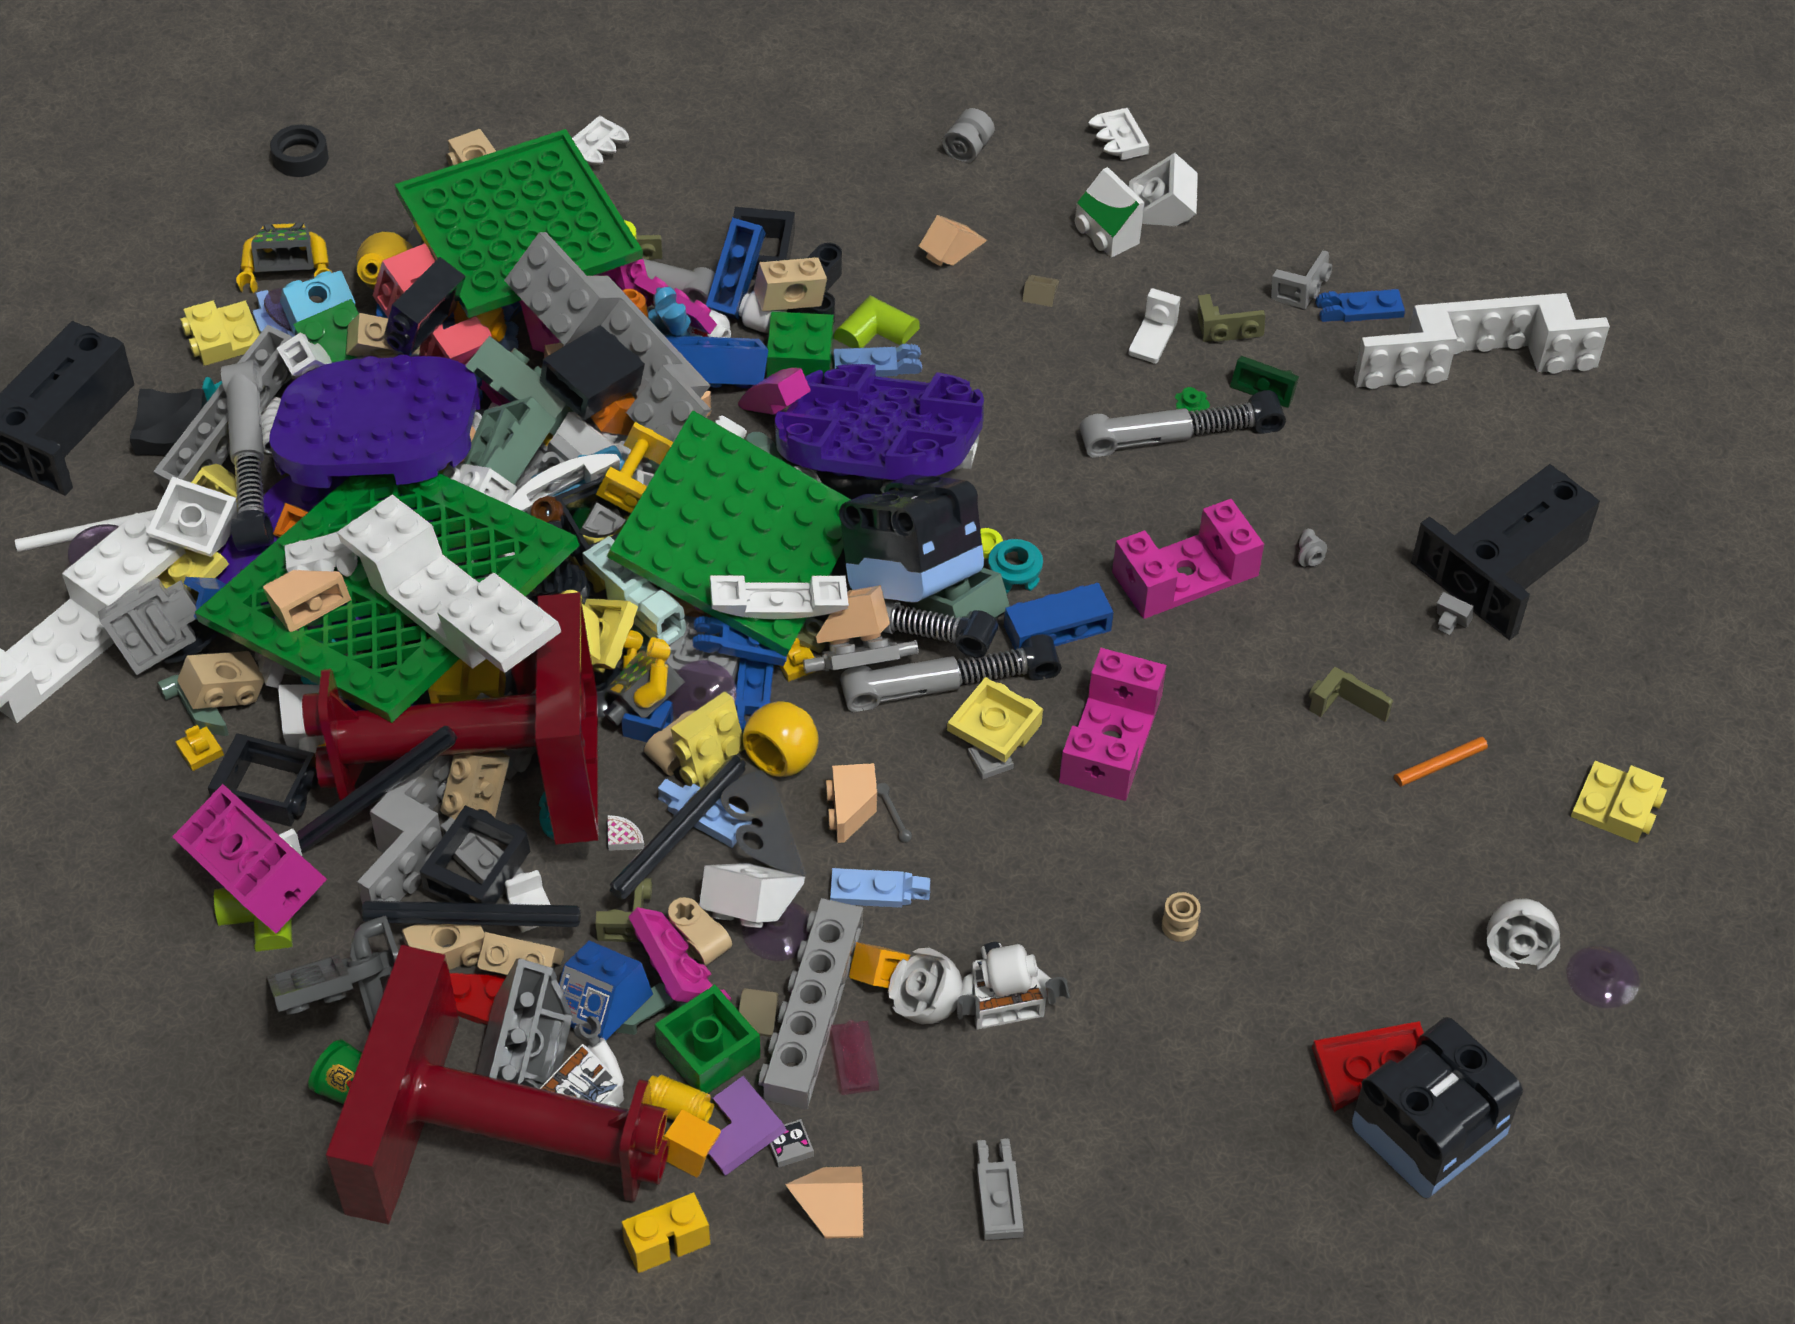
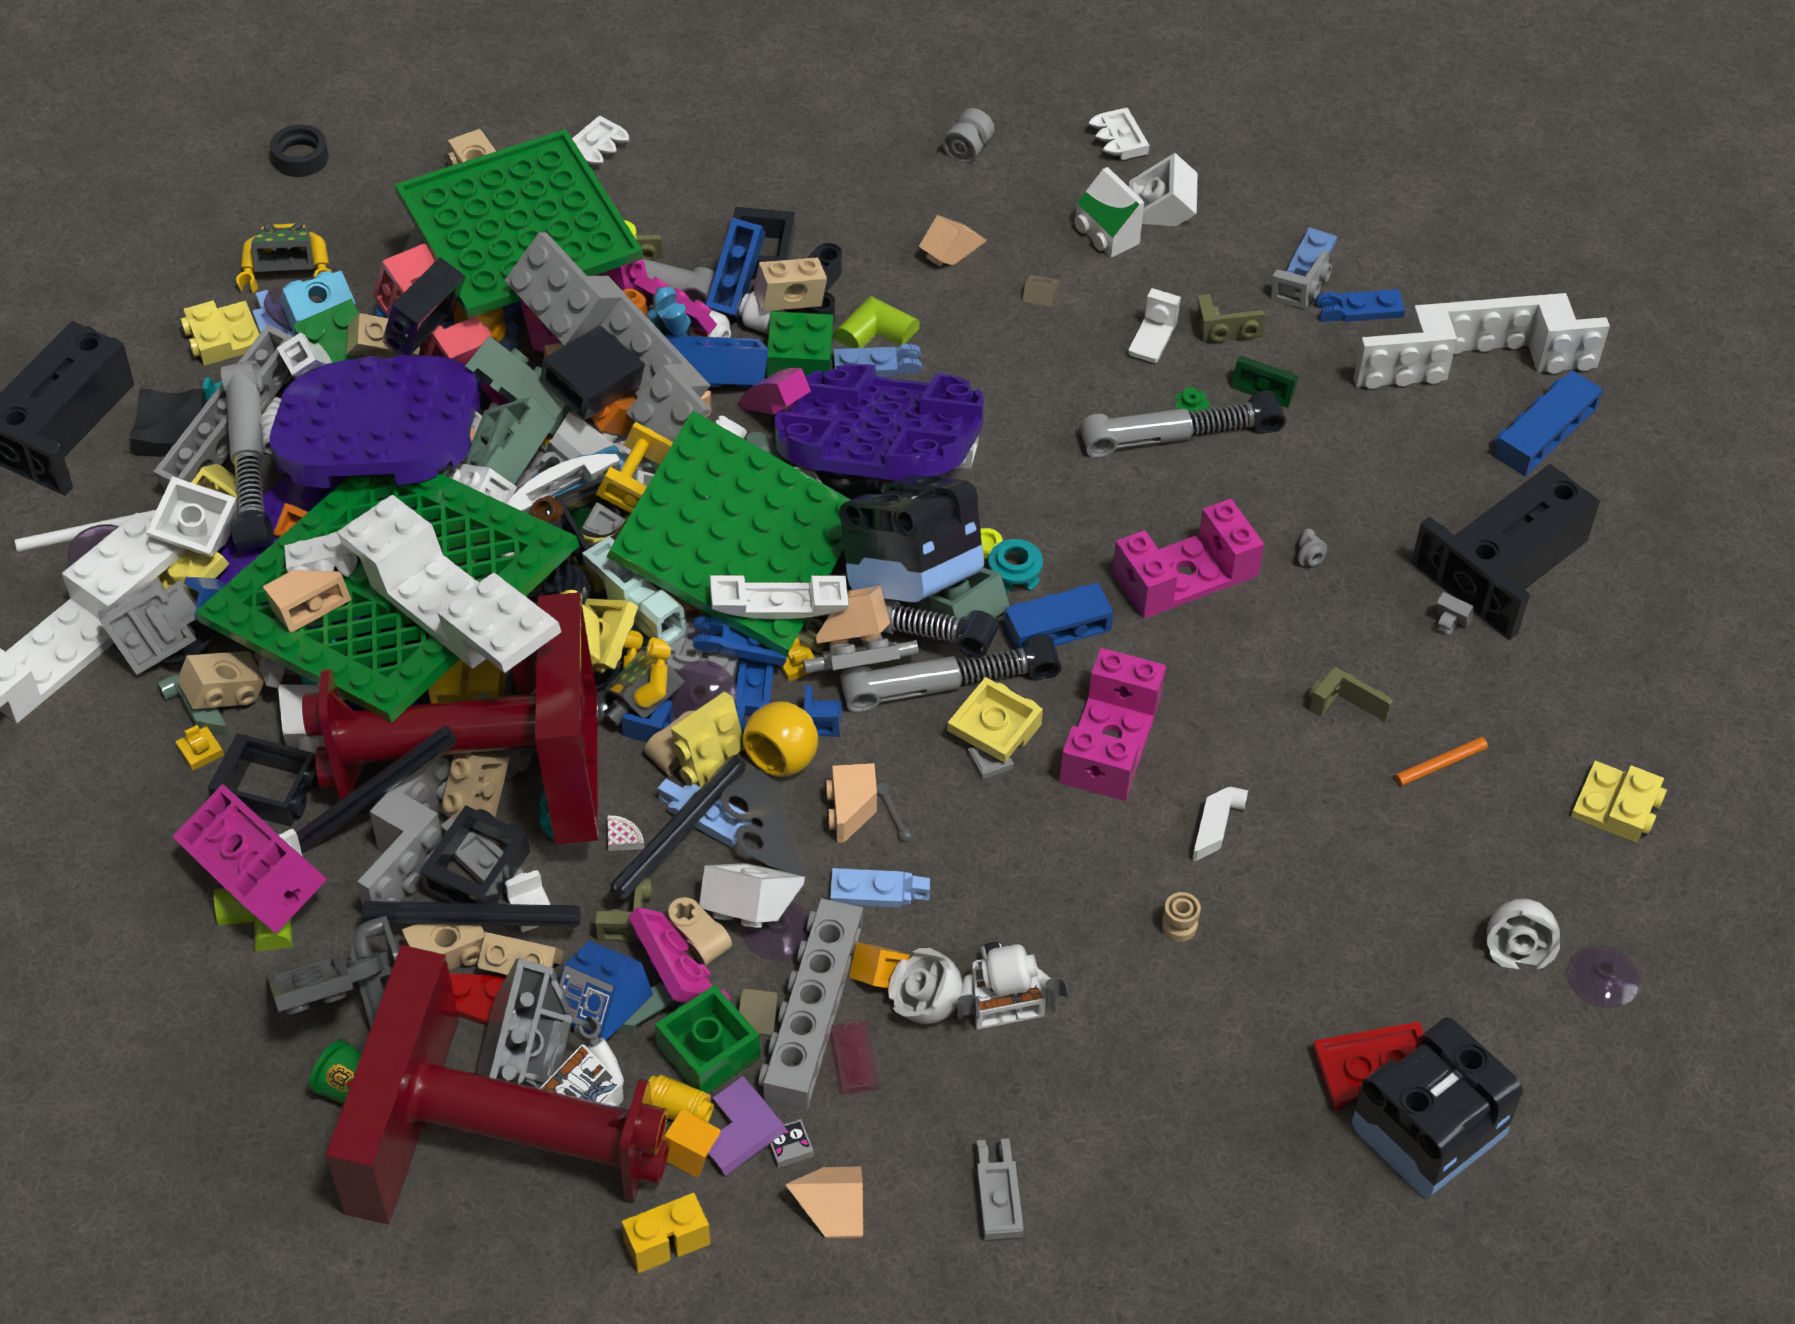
(374, 251): yellow cone -> none
(825, 714): none -> blue panel
(1215, 819): none -> white piece
(1310, 249): none -> medium blue hinge
(1547, 422): none -> blue brick

